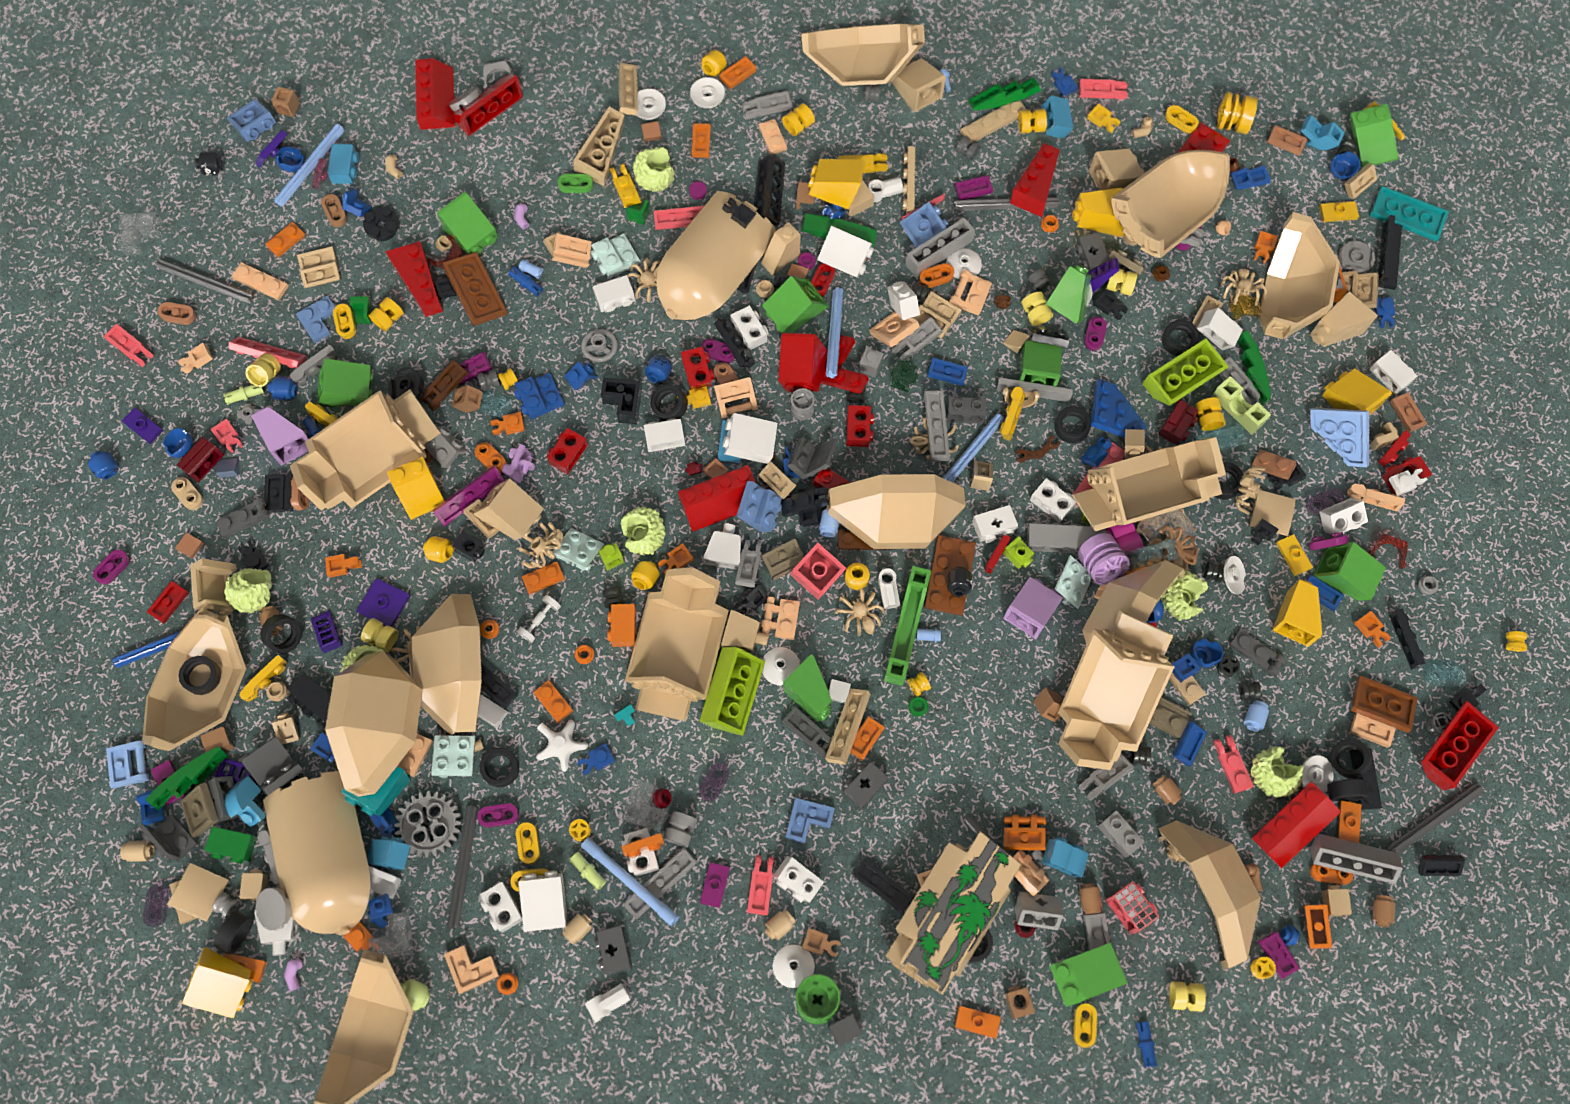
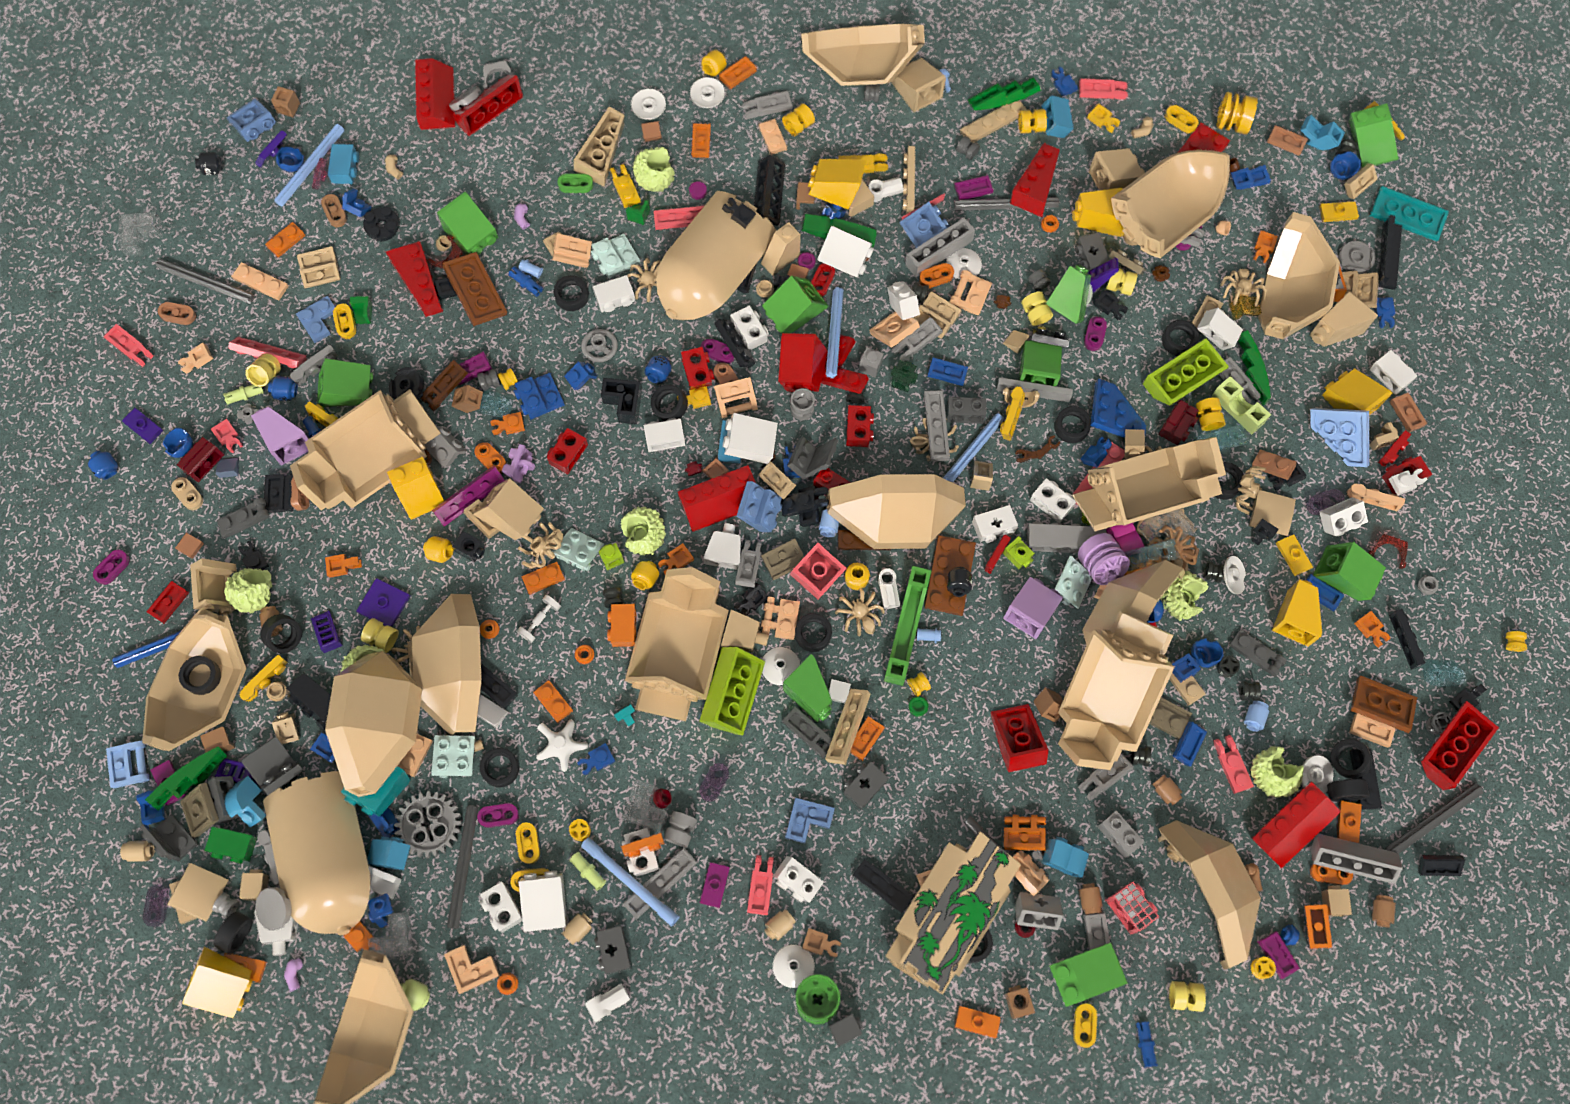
(383, 320): yellow wheel -> none
(571, 305): none -> black tyre
(628, 89): tan plate -> none
(813, 617): none -> black tyre
(1019, 738): none -> red slope
(1336, 539): magenta plate -> none

